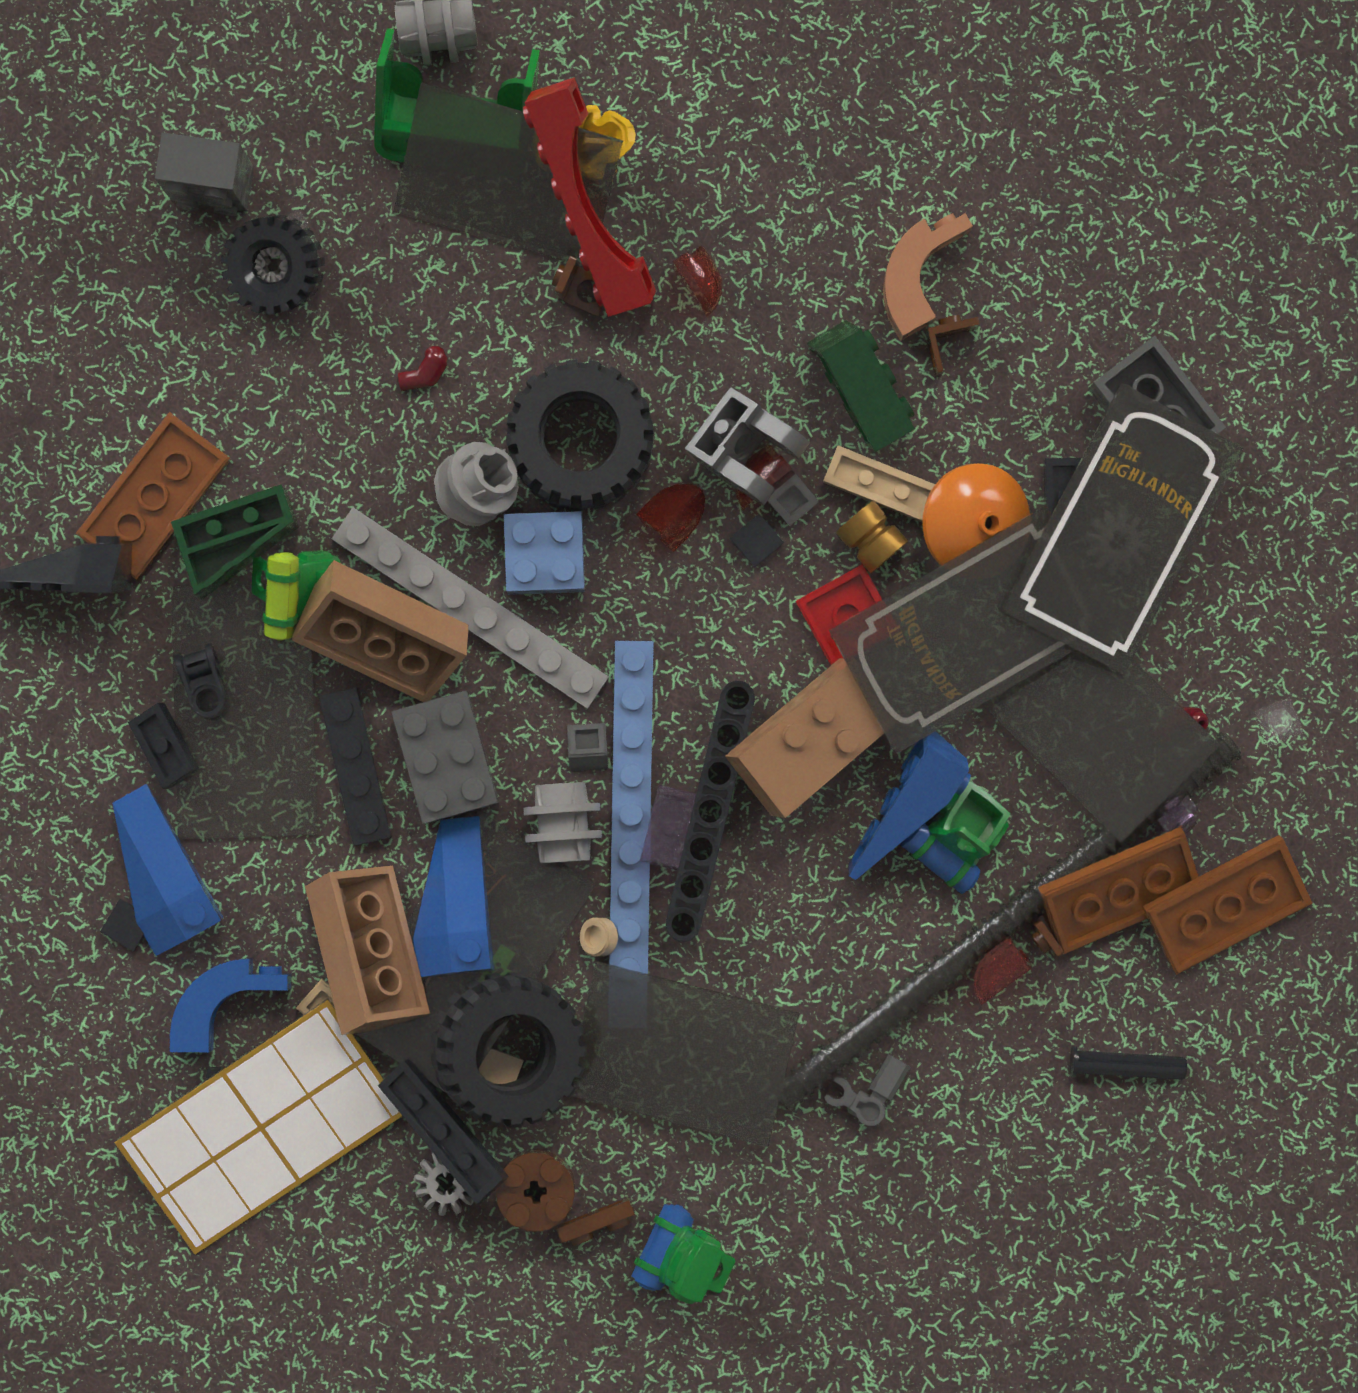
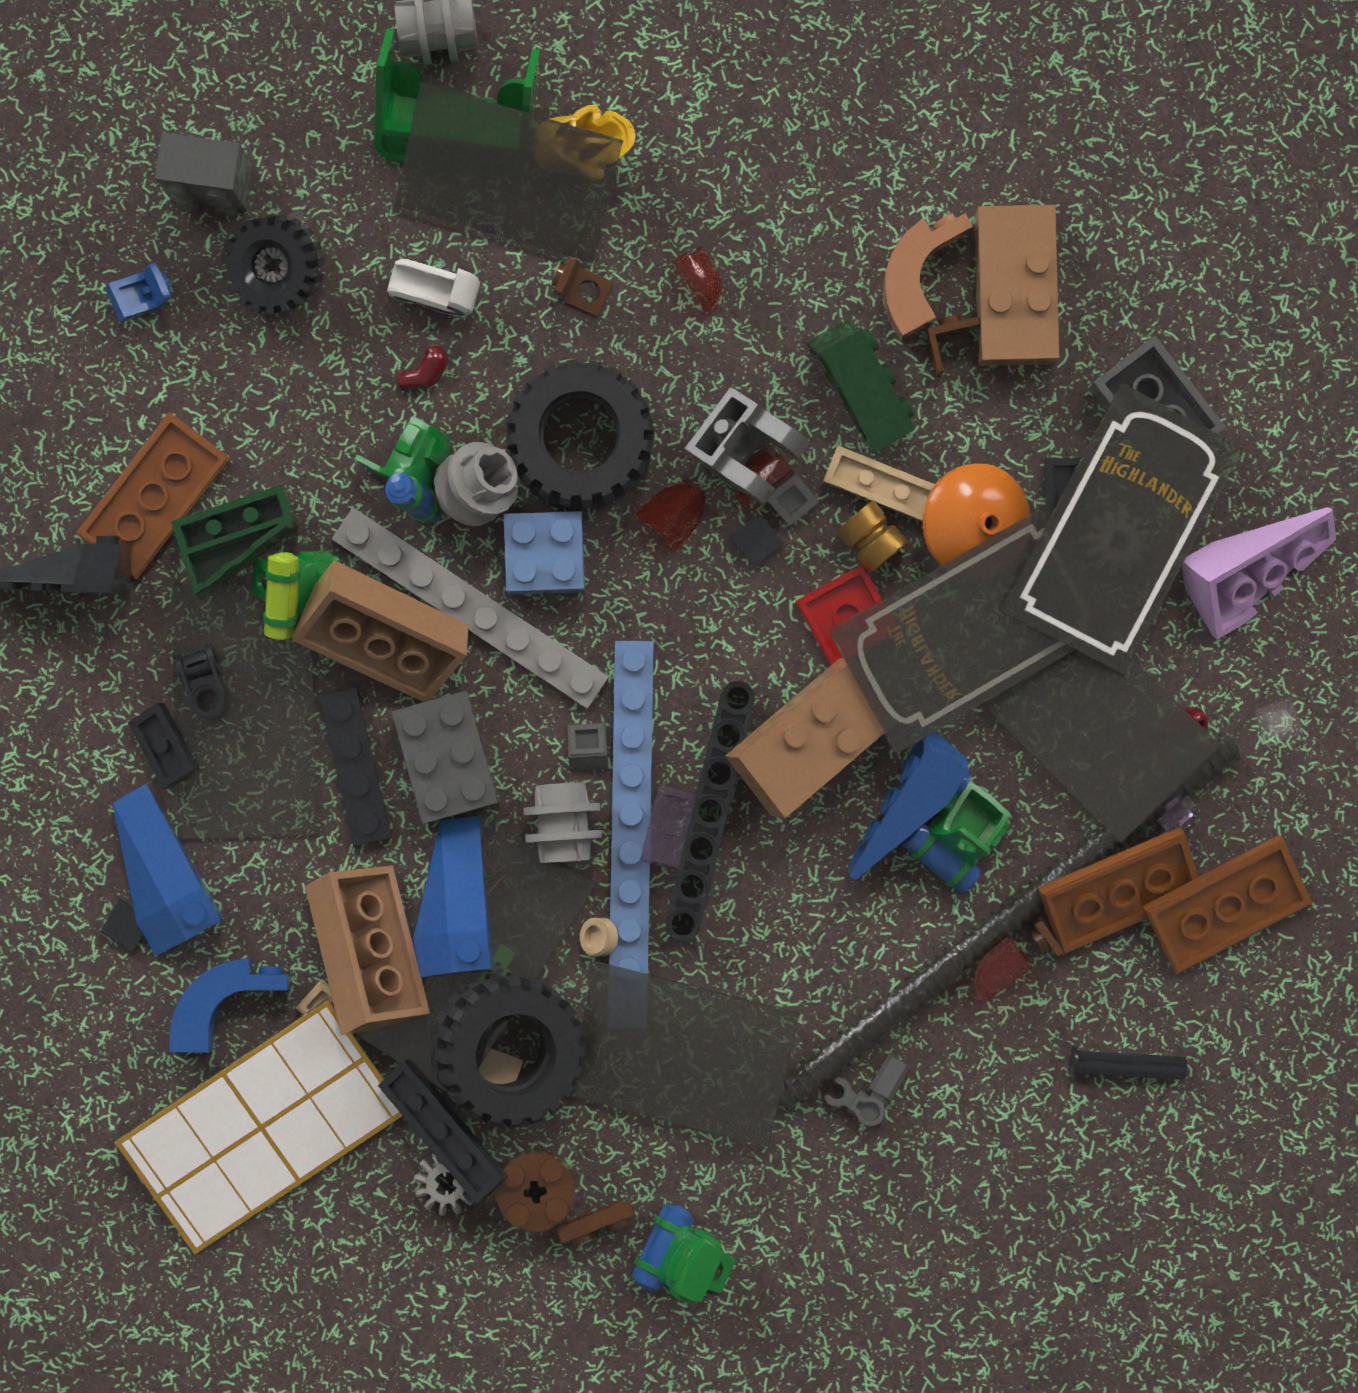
(139, 293): none -> blue bracket
(413, 470): none -> green piece
(434, 287): none -> white animal
(618, 276): red arch -> none
(1016, 285): none -> medium nougat brick
(1240, 569): none -> lavender wedge

